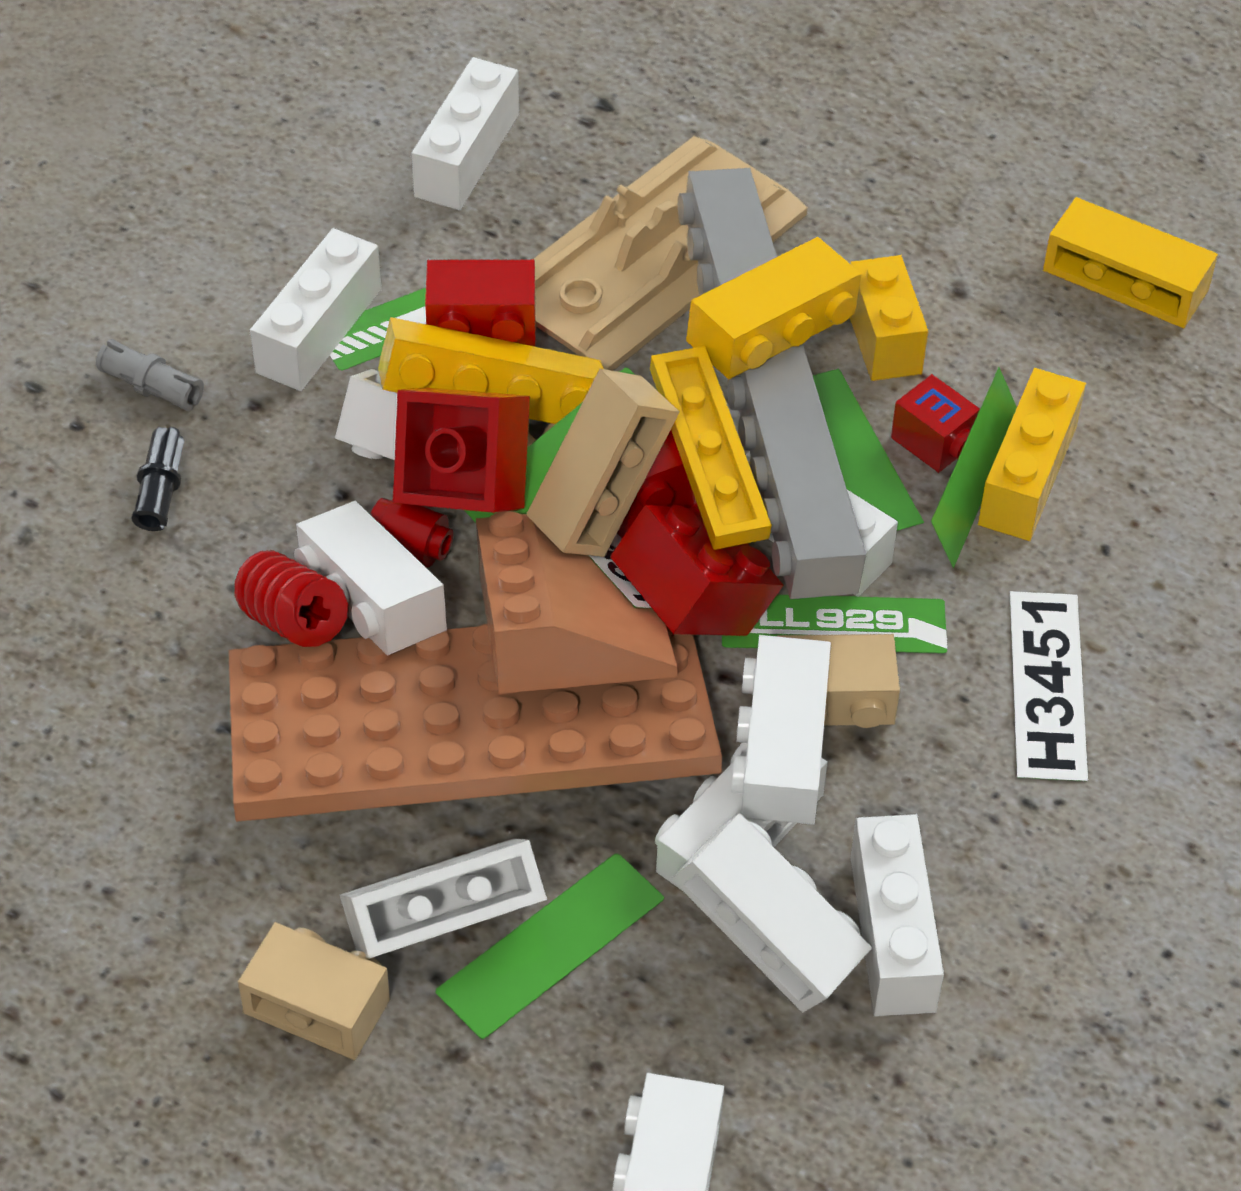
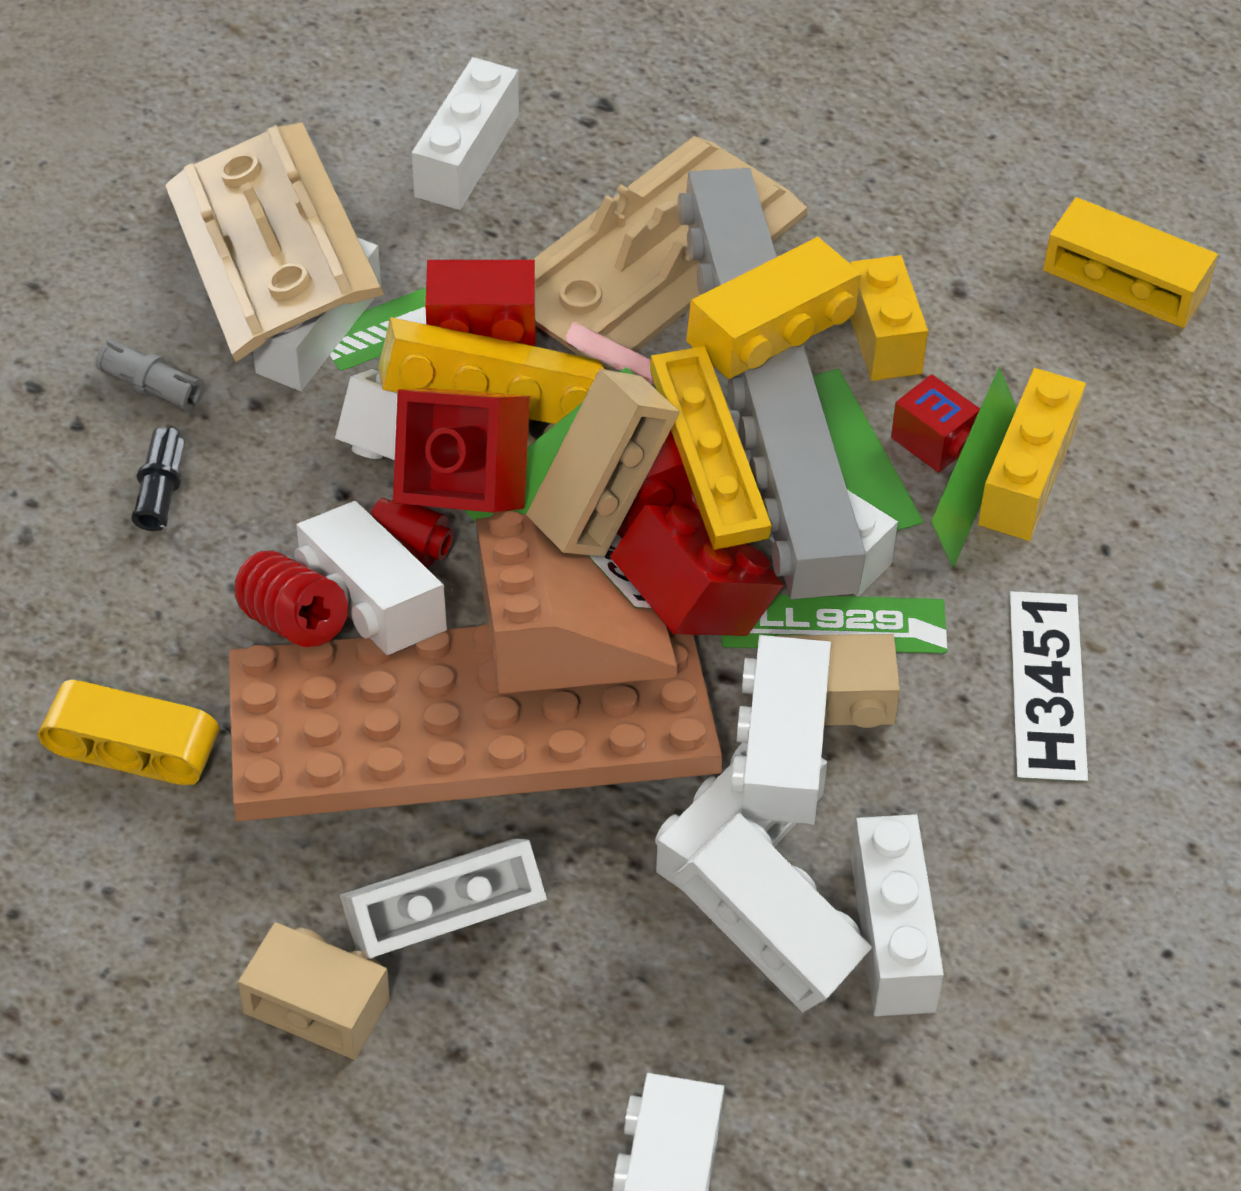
(129, 732): none -> yellow beam
(269, 236): none -> tan hinge
(549, 945): bright green sticker -> none
(608, 351): none -> tile

